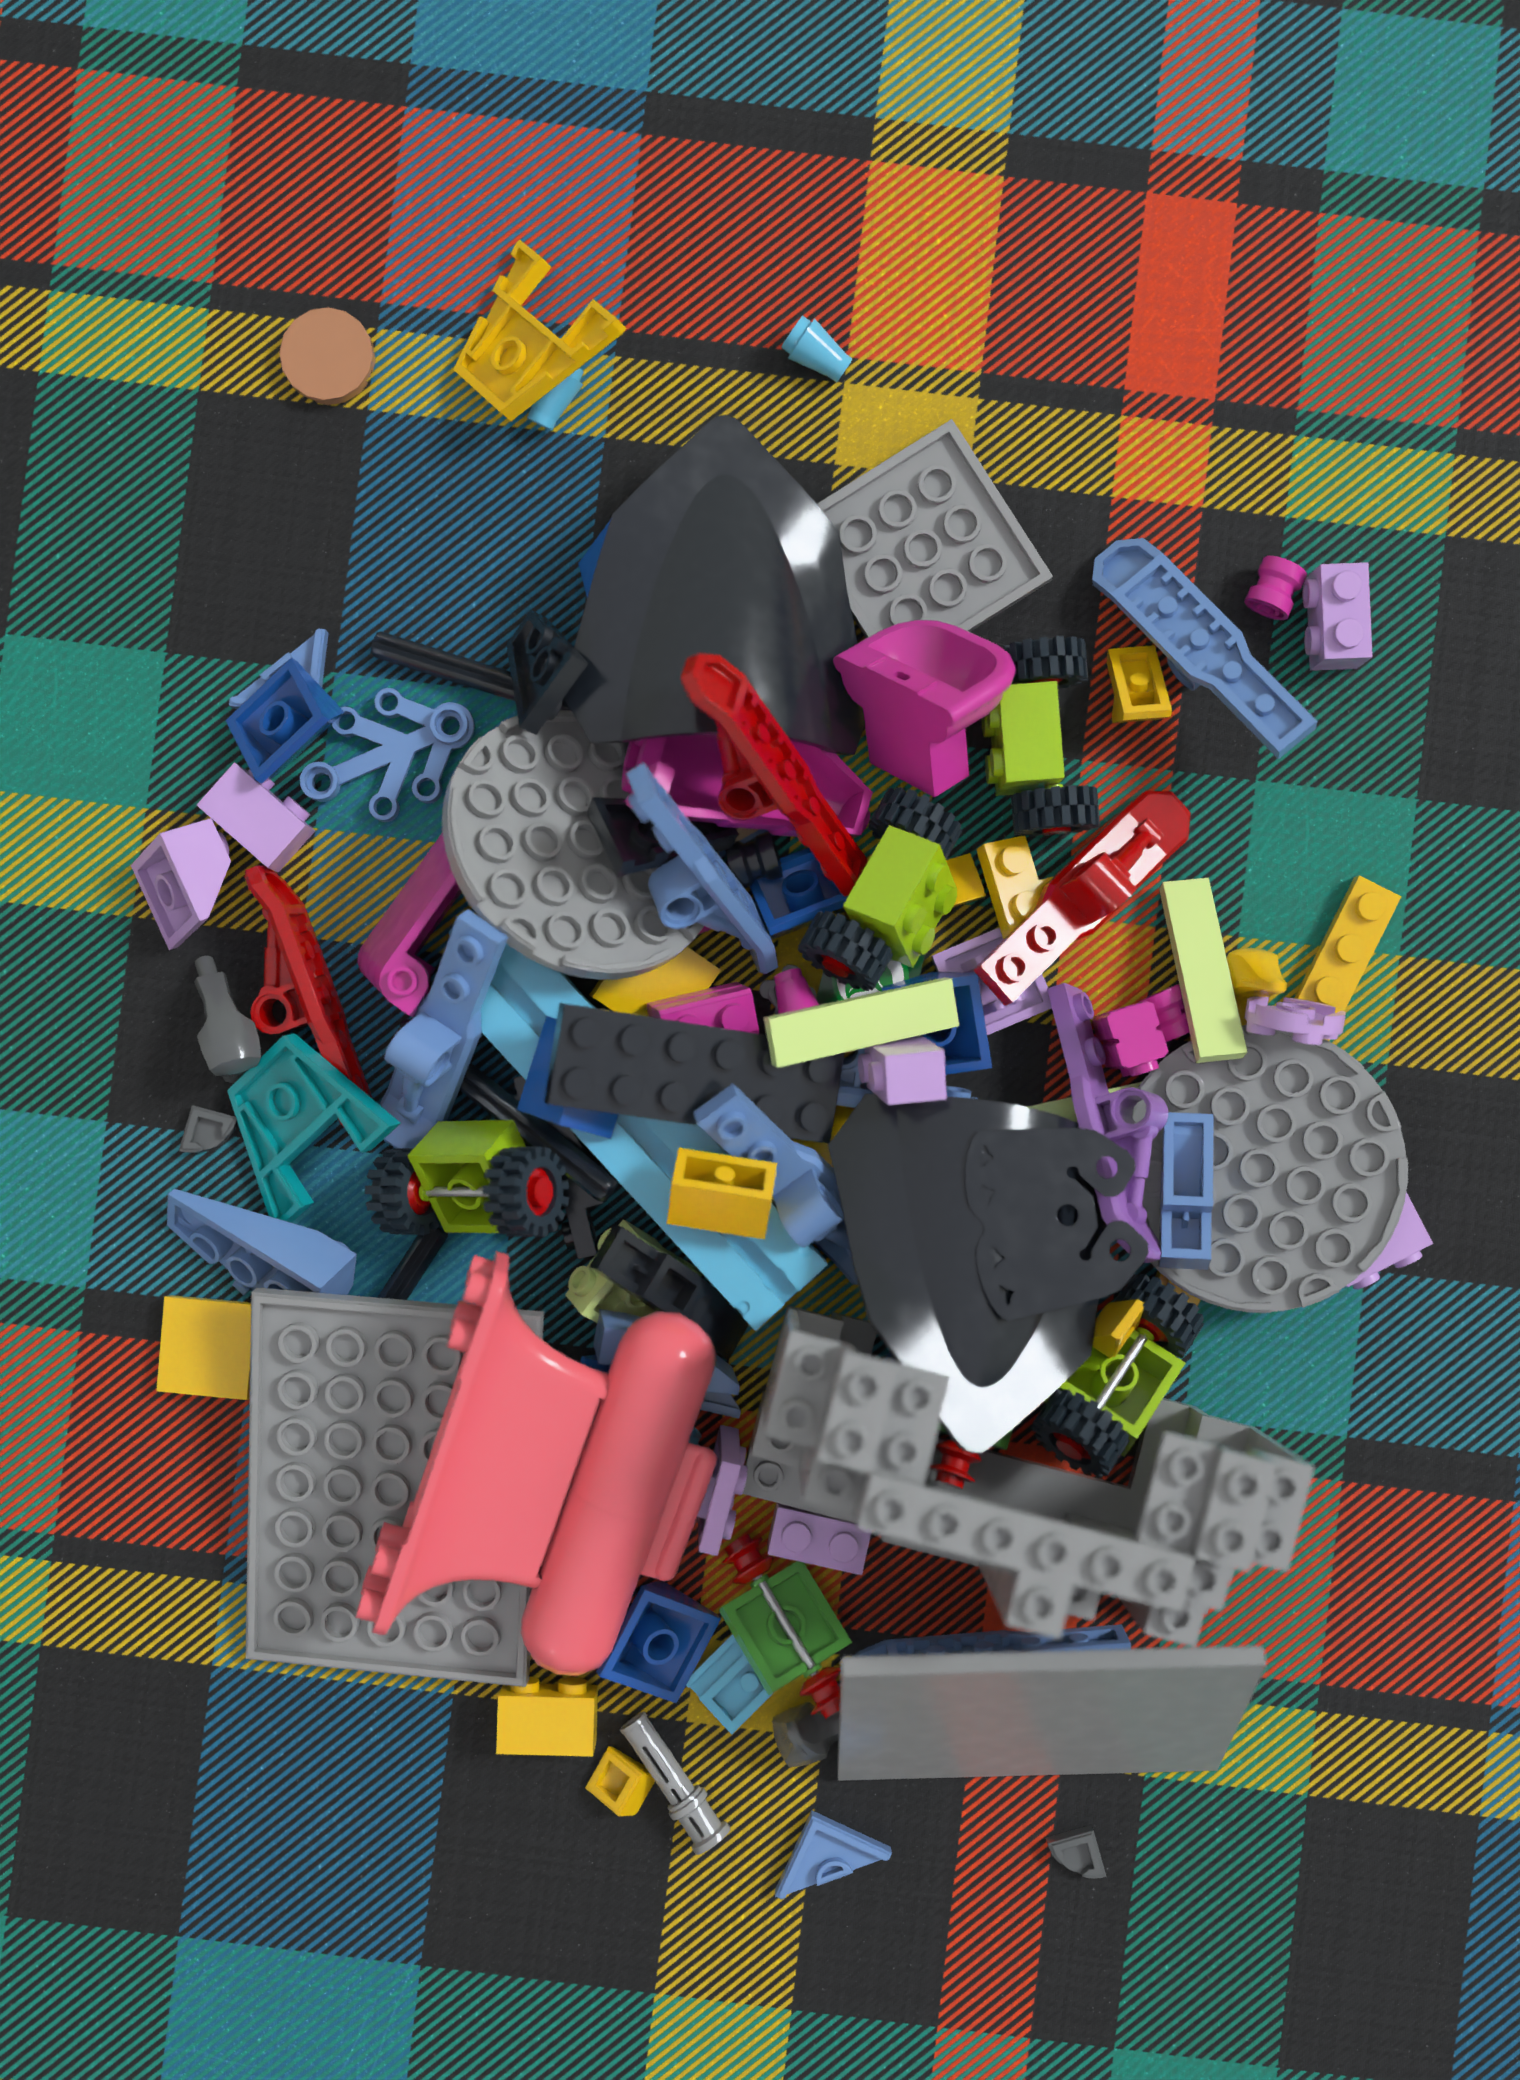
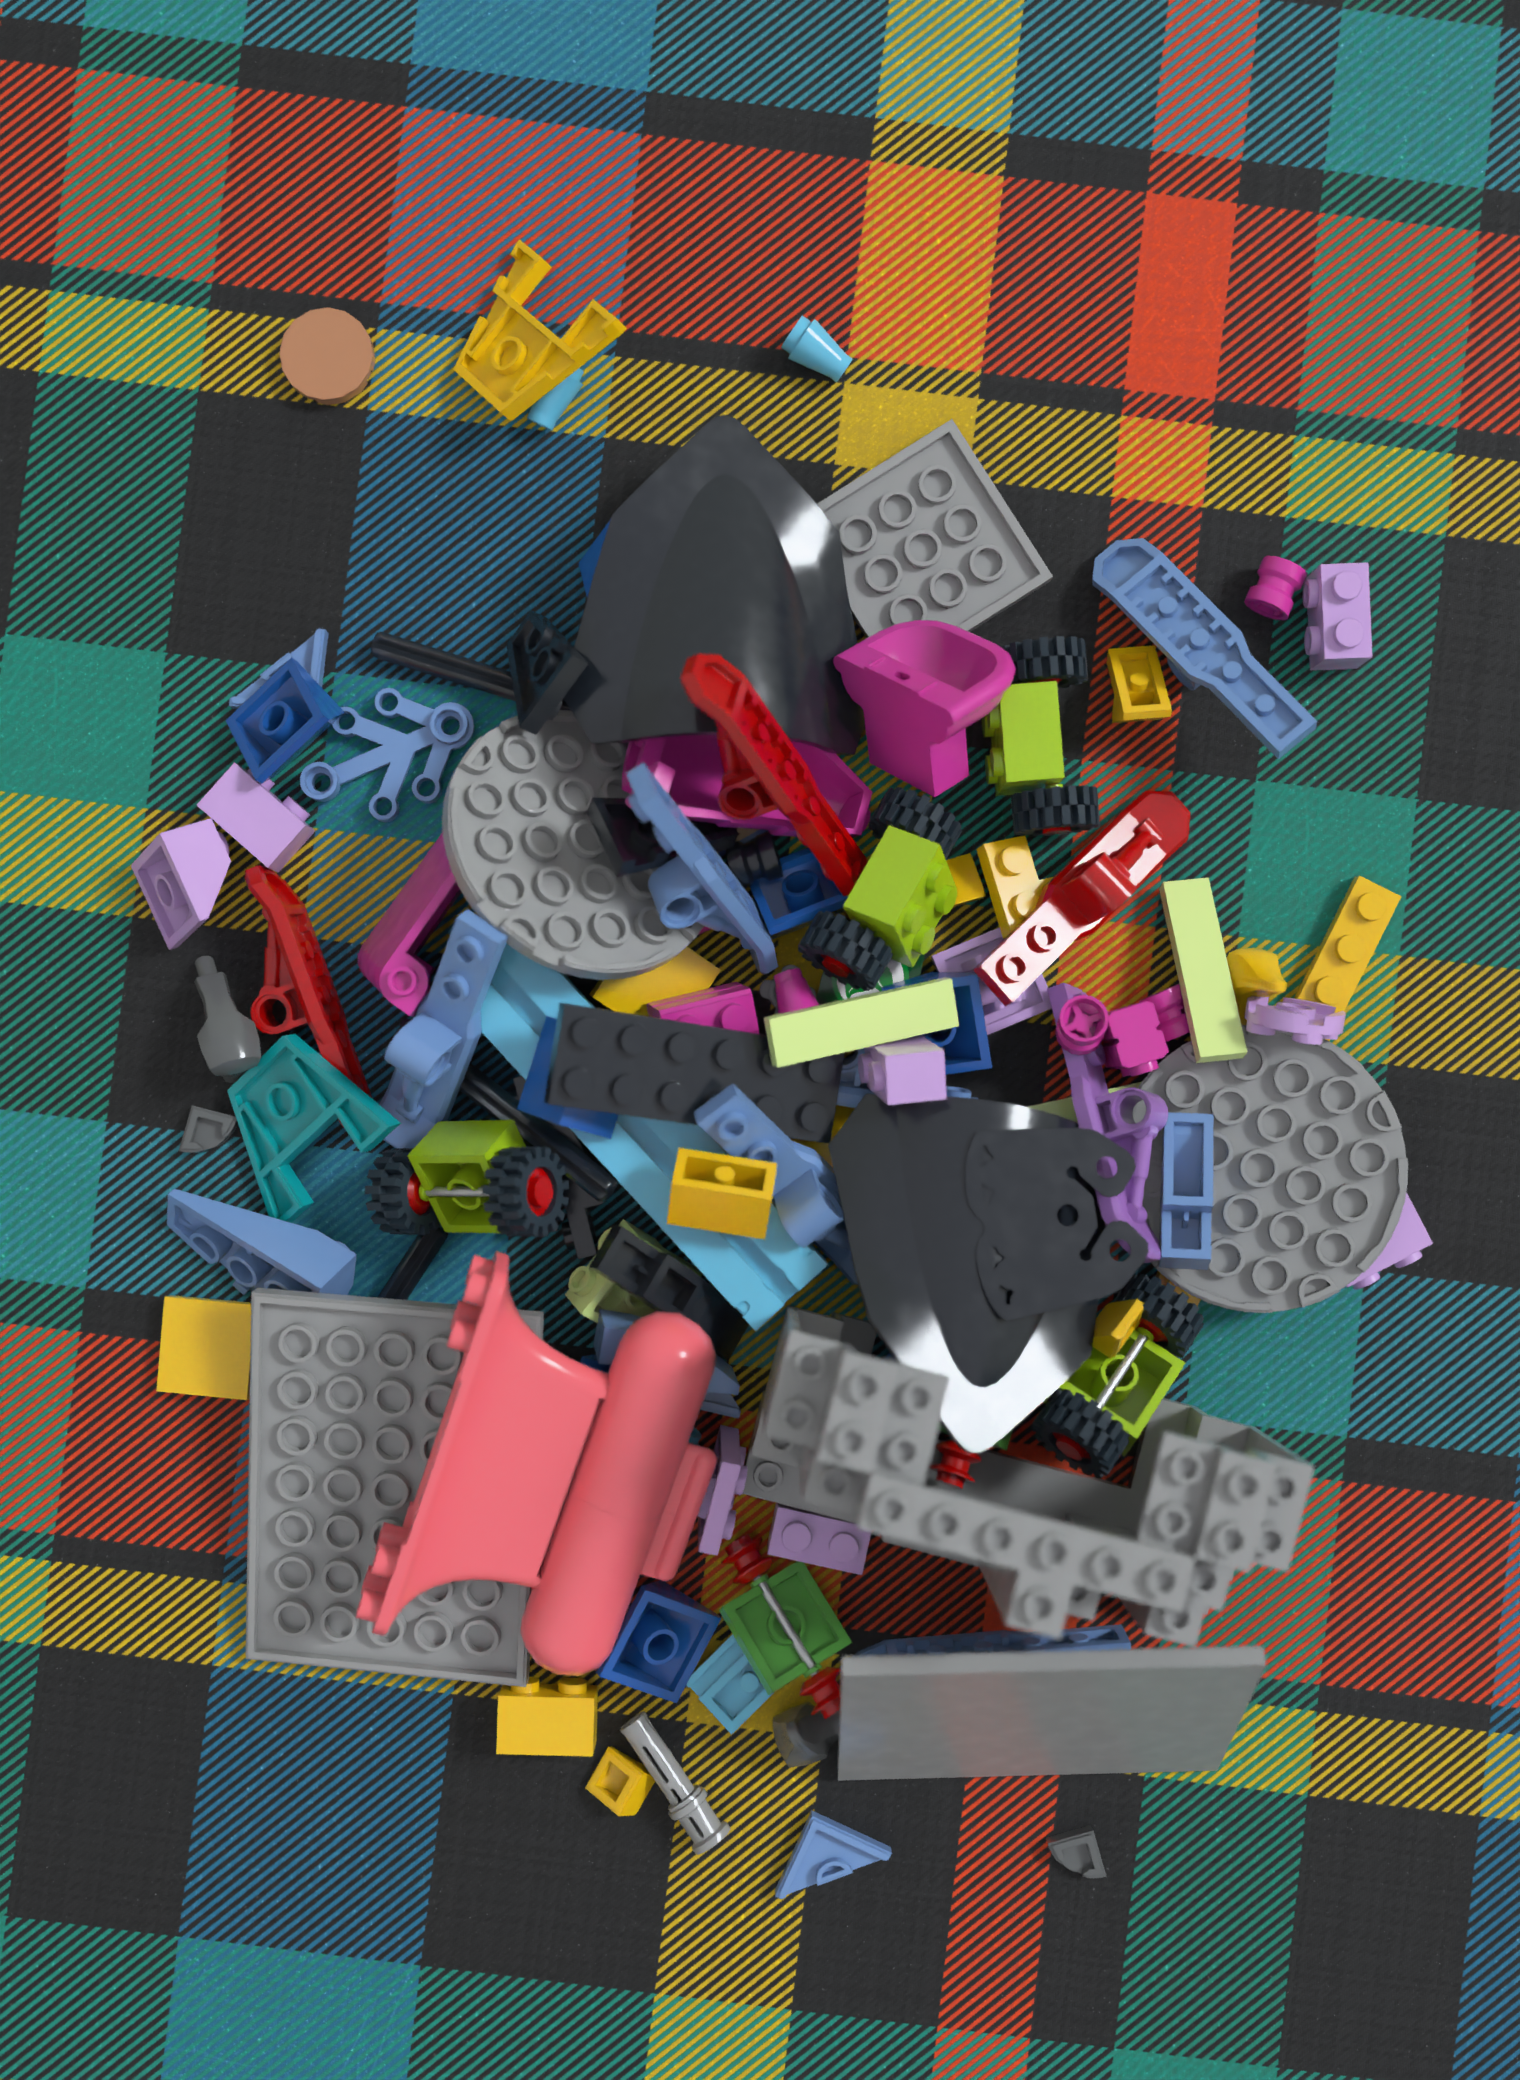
(1085, 1016): none -> dark pink wheel

